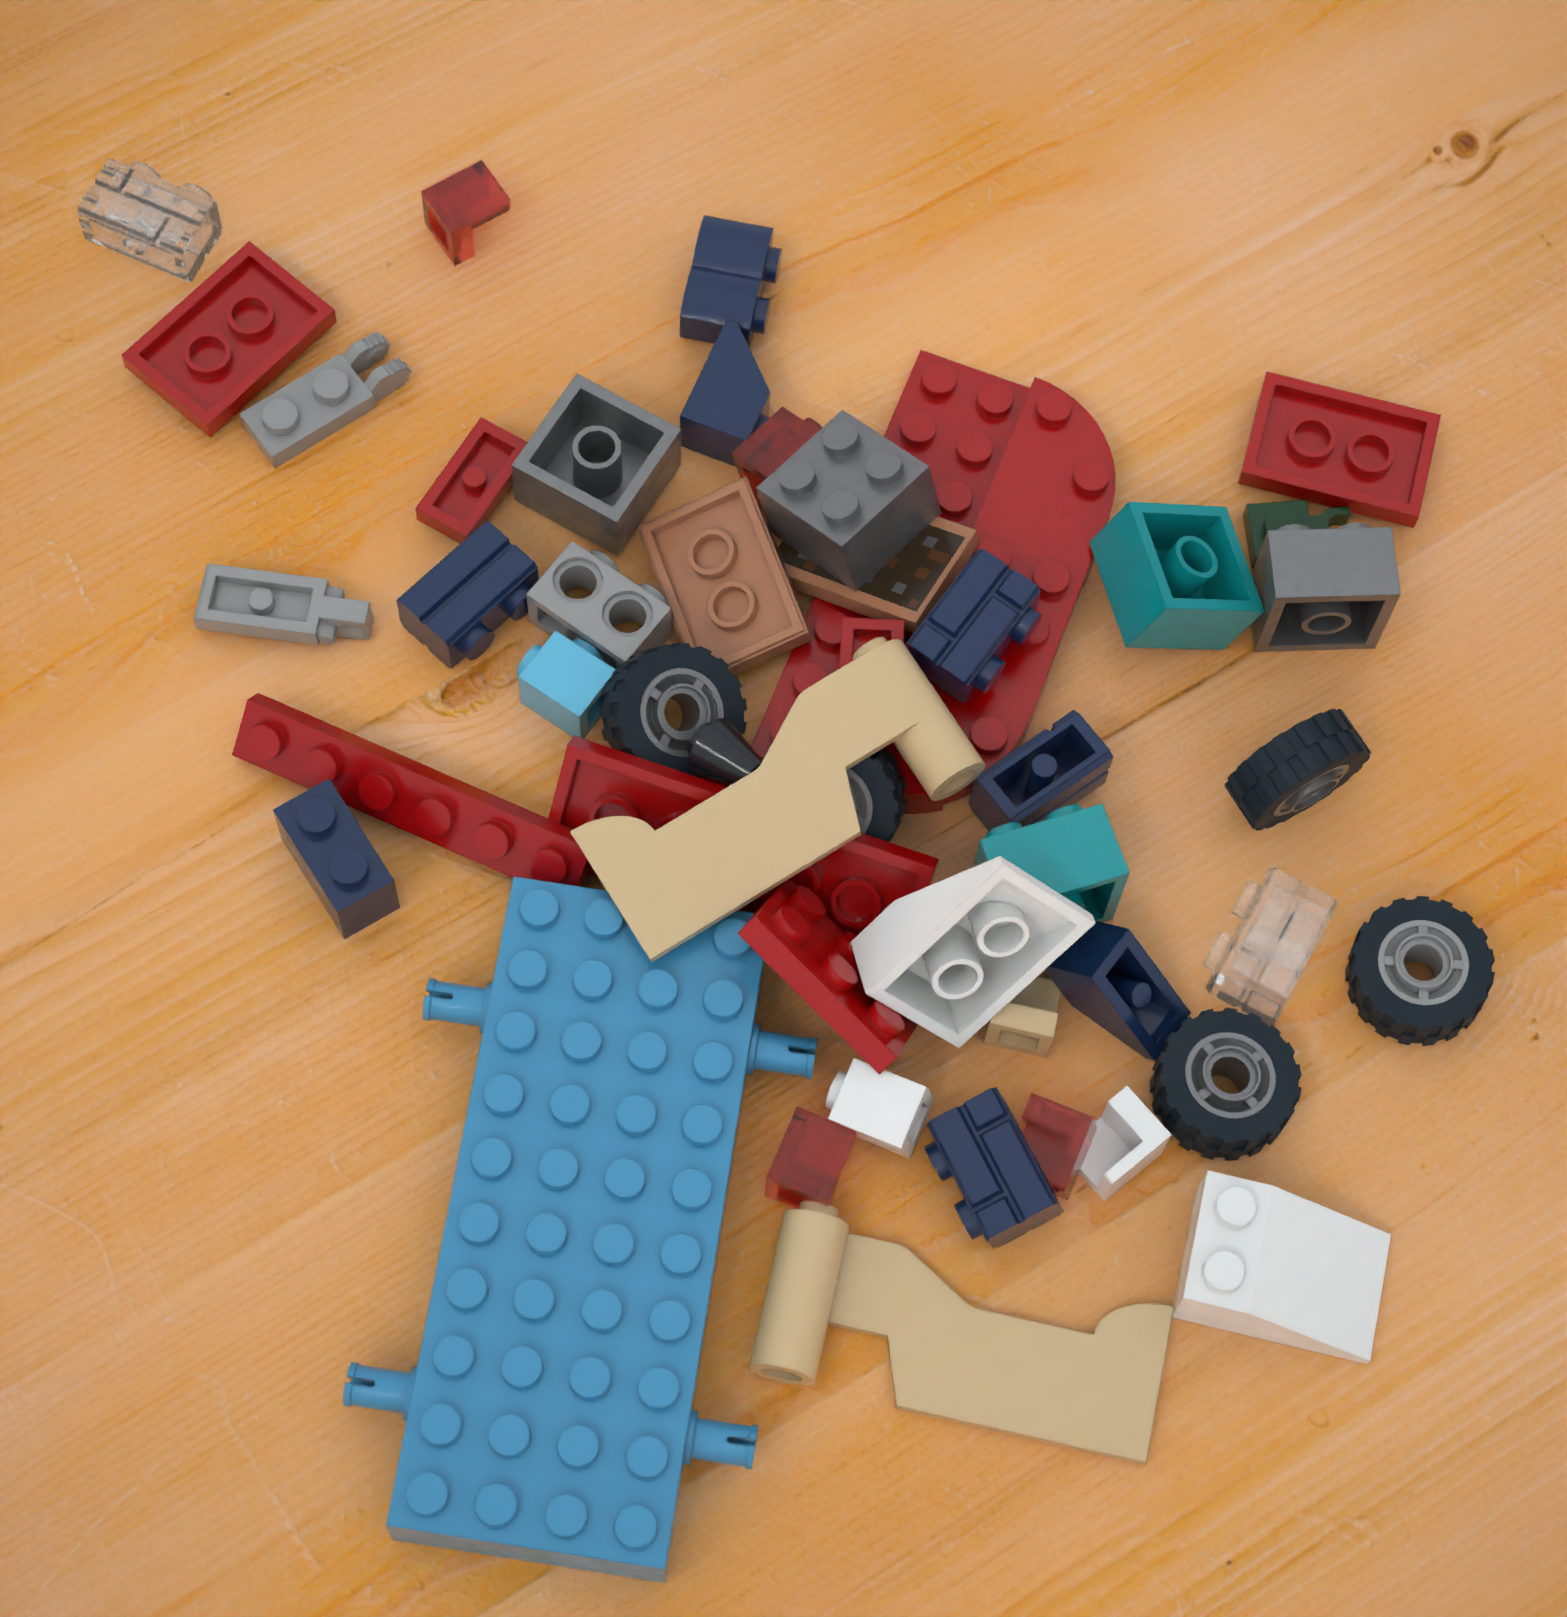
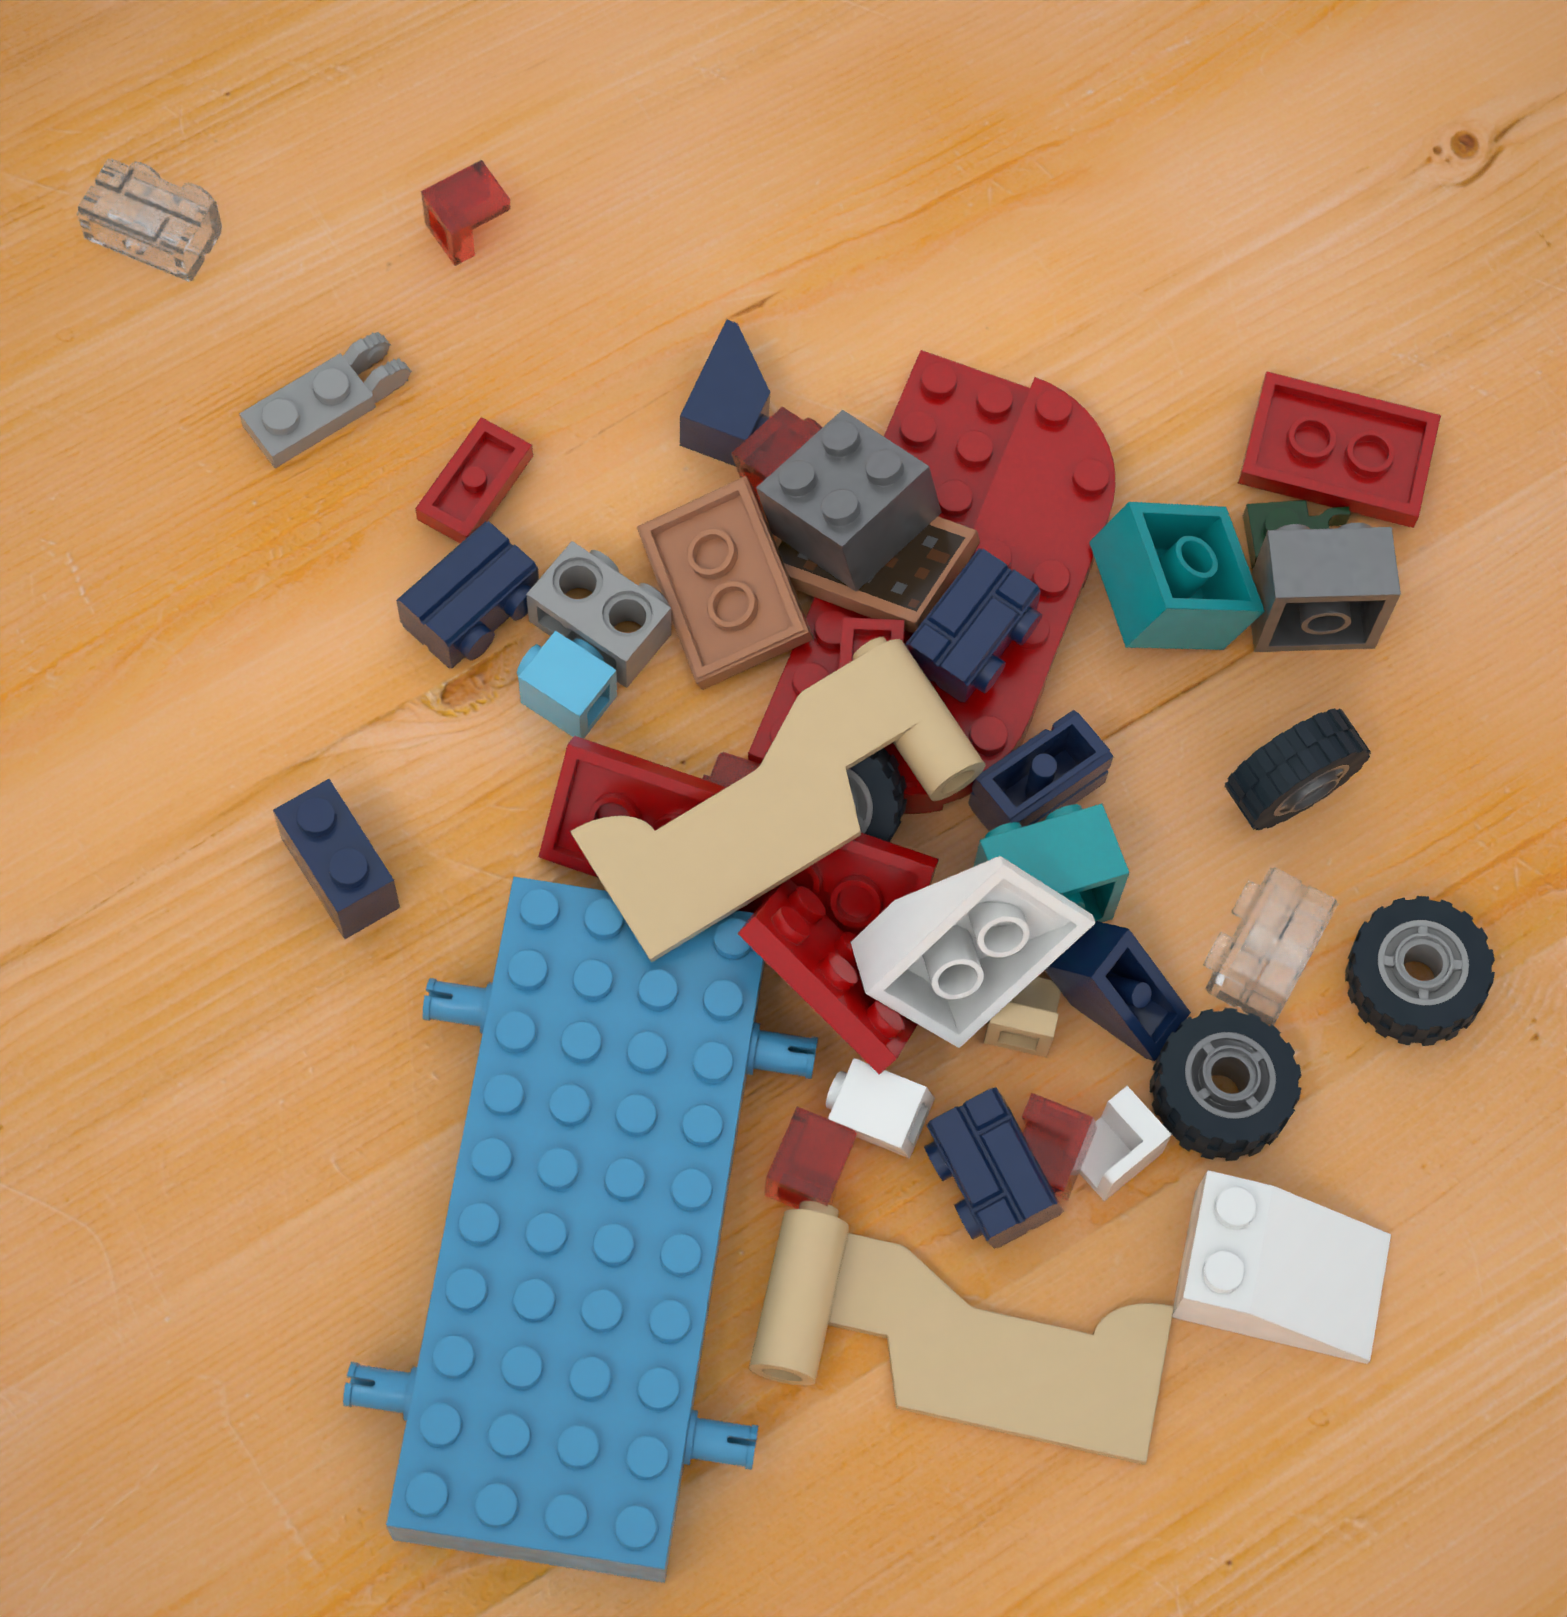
(229, 338): red plate -> none
(279, 607): light grey hinge -> none
(409, 794): red plate -> none
(597, 464): flat silver brick -> none
(641, 688): black wheel -> none
(721, 752): black cone -> none
(729, 279): dark blue brick -> none

